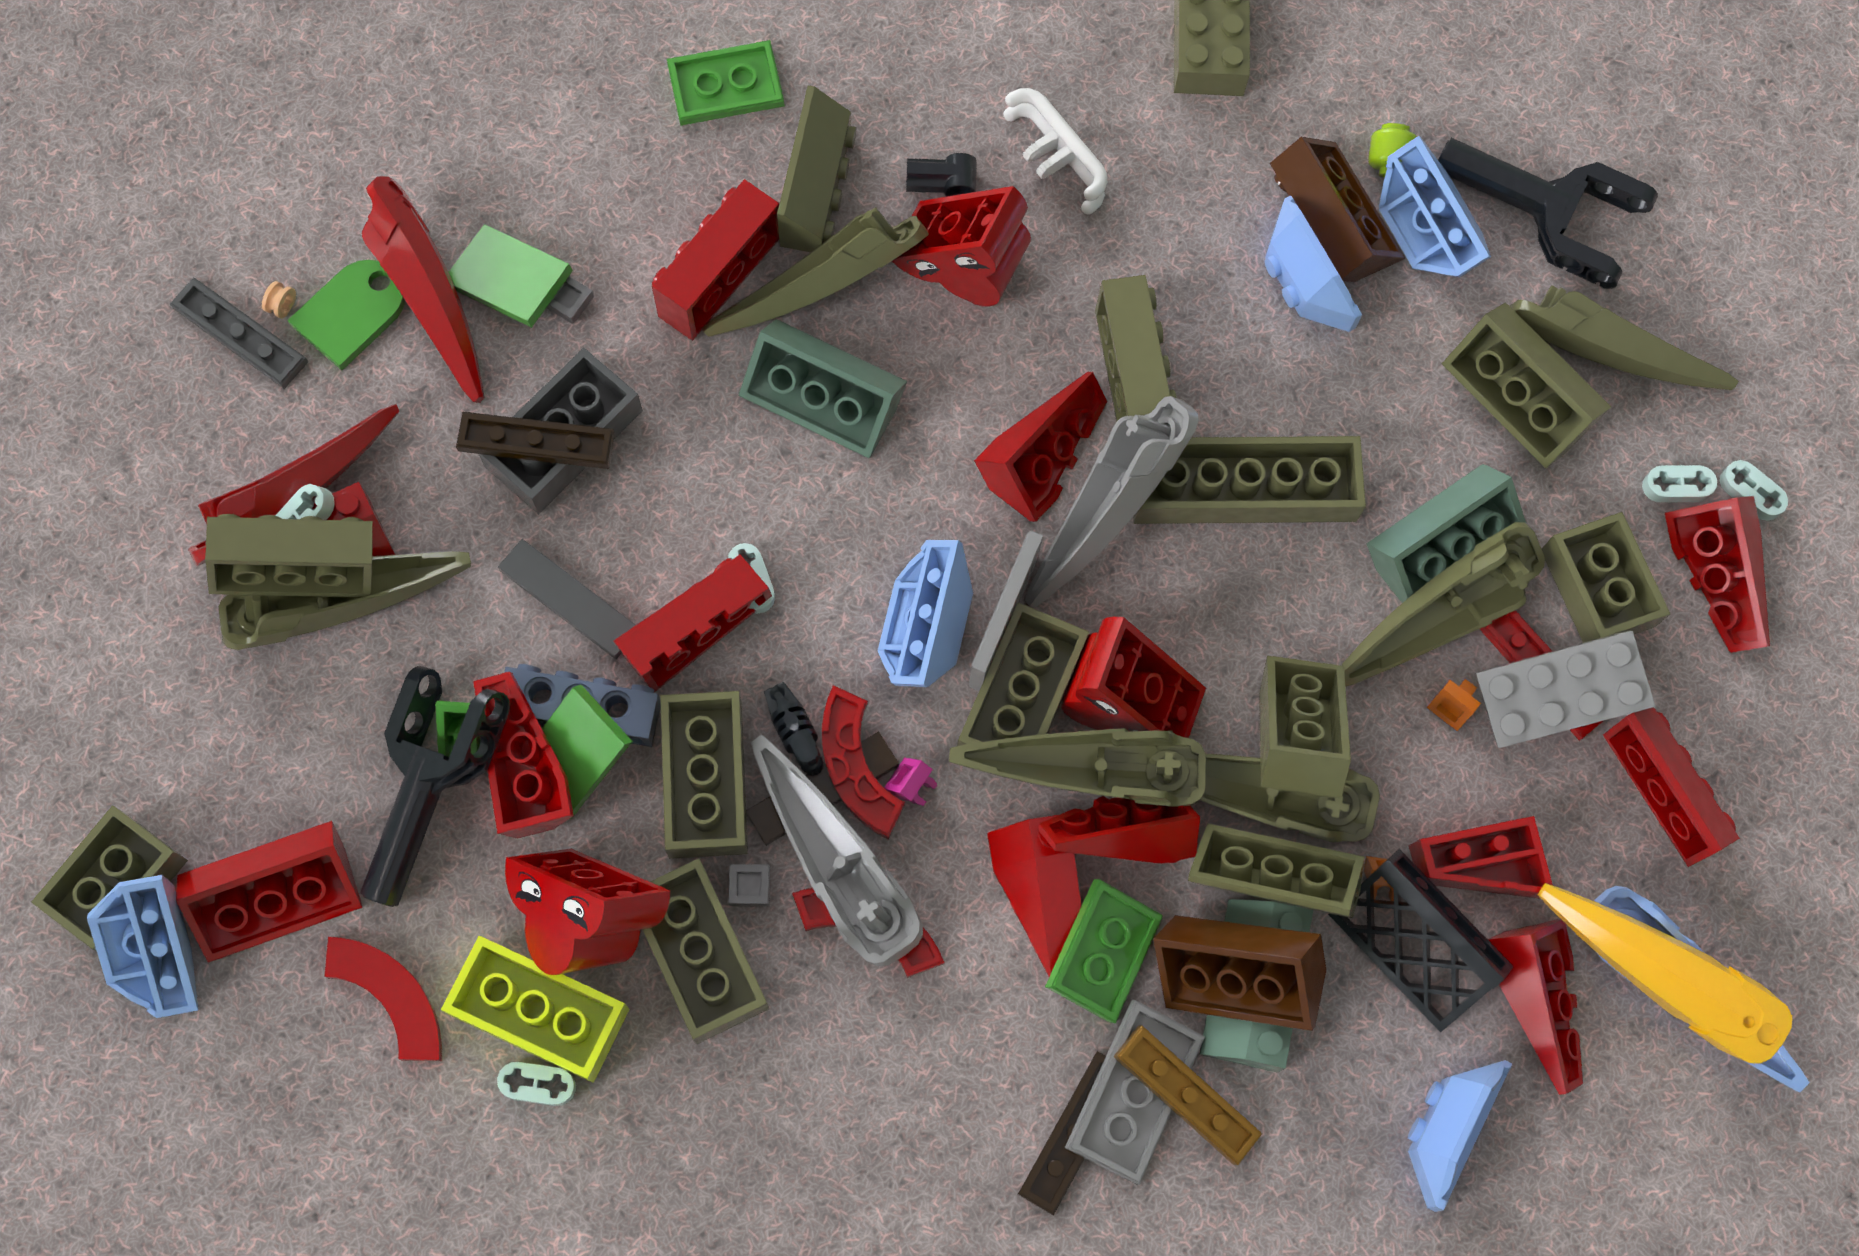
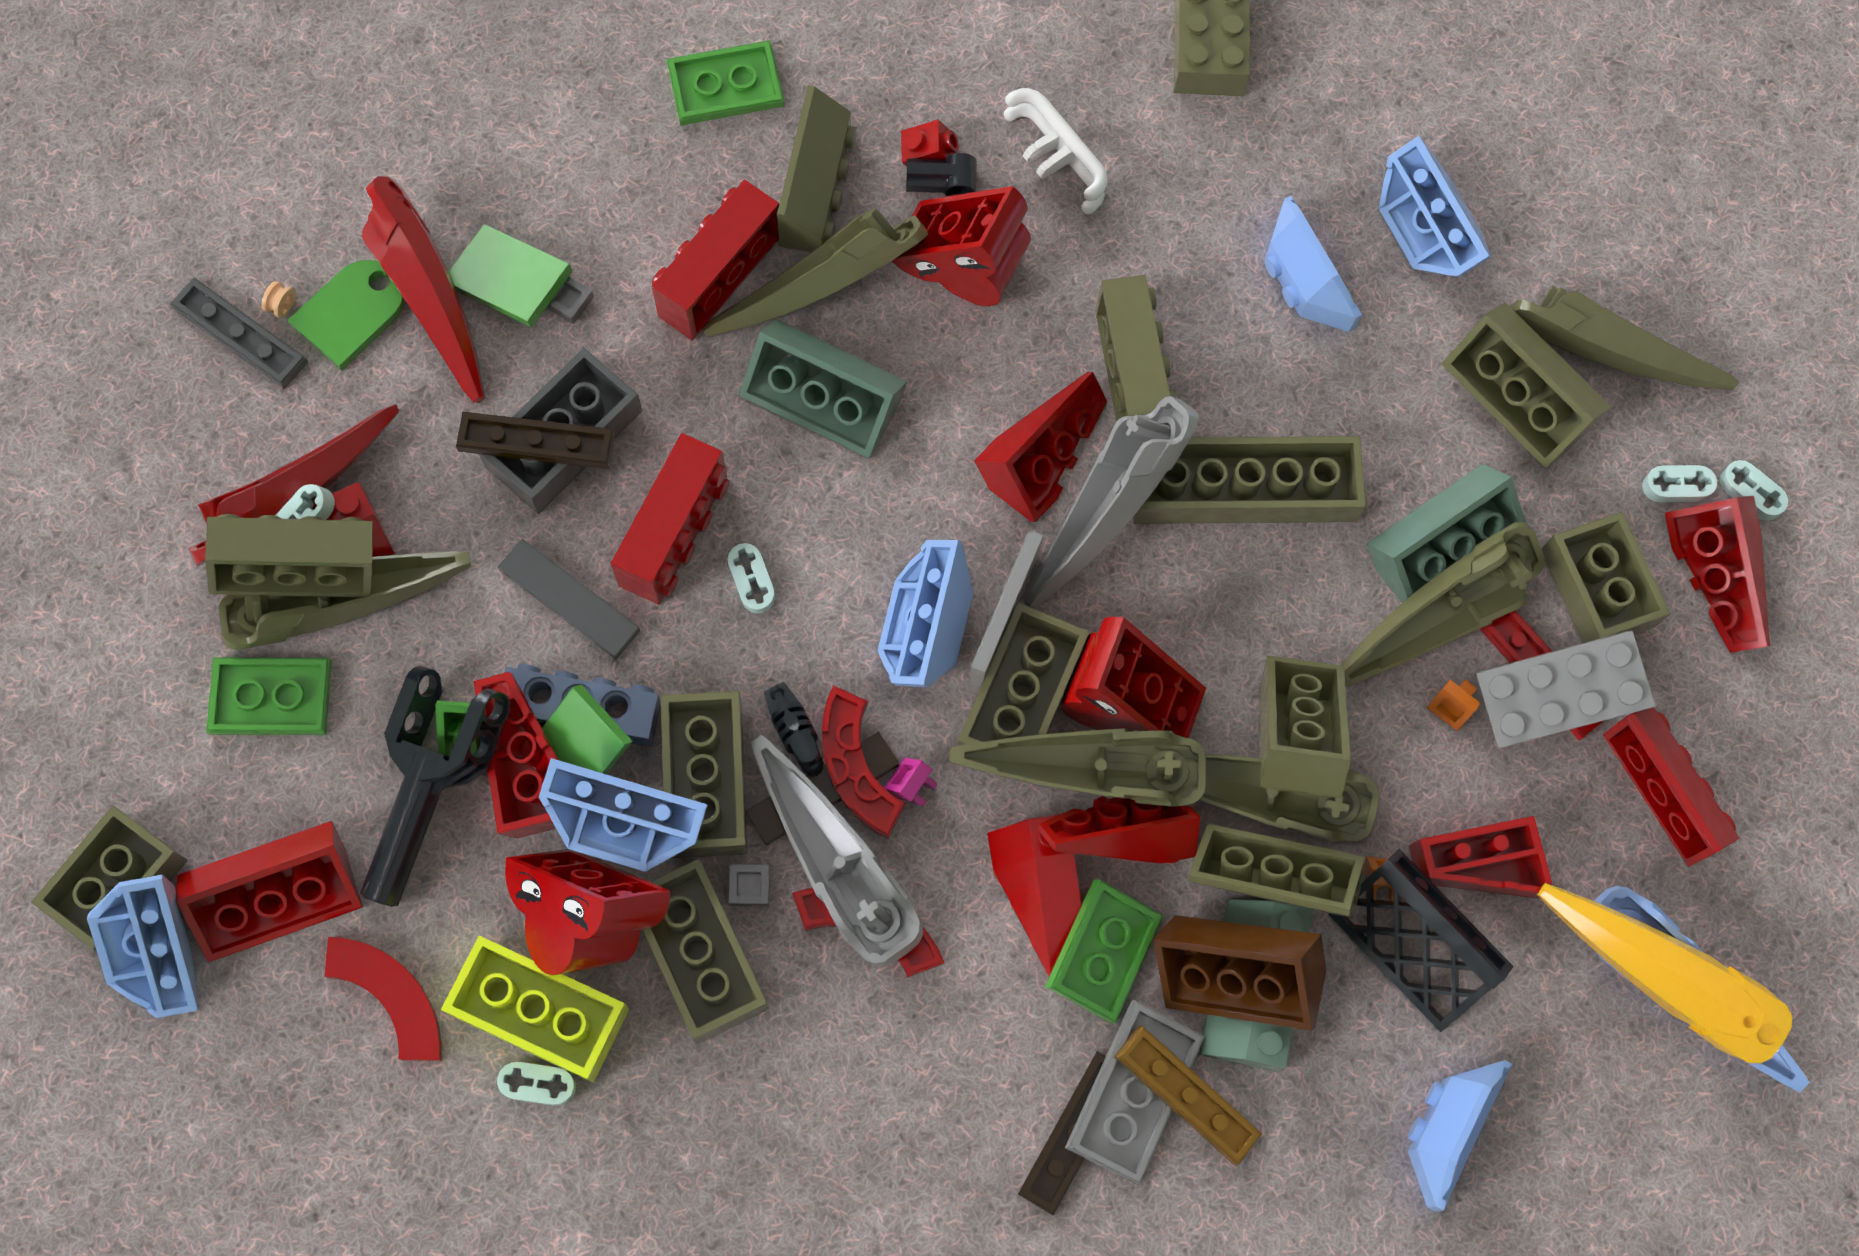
(269, 696): none -> bright green tile
(618, 817): none -> light blue wedge
(670, 519): none -> red brick
(692, 622): red wedge -> none
(928, 141): none -> red bracket
(1336, 208): reddish brown slope -> none
(1387, 141): lime head -> none
(1540, 996): red wedge -> none
(1553, 203): black piece -> none

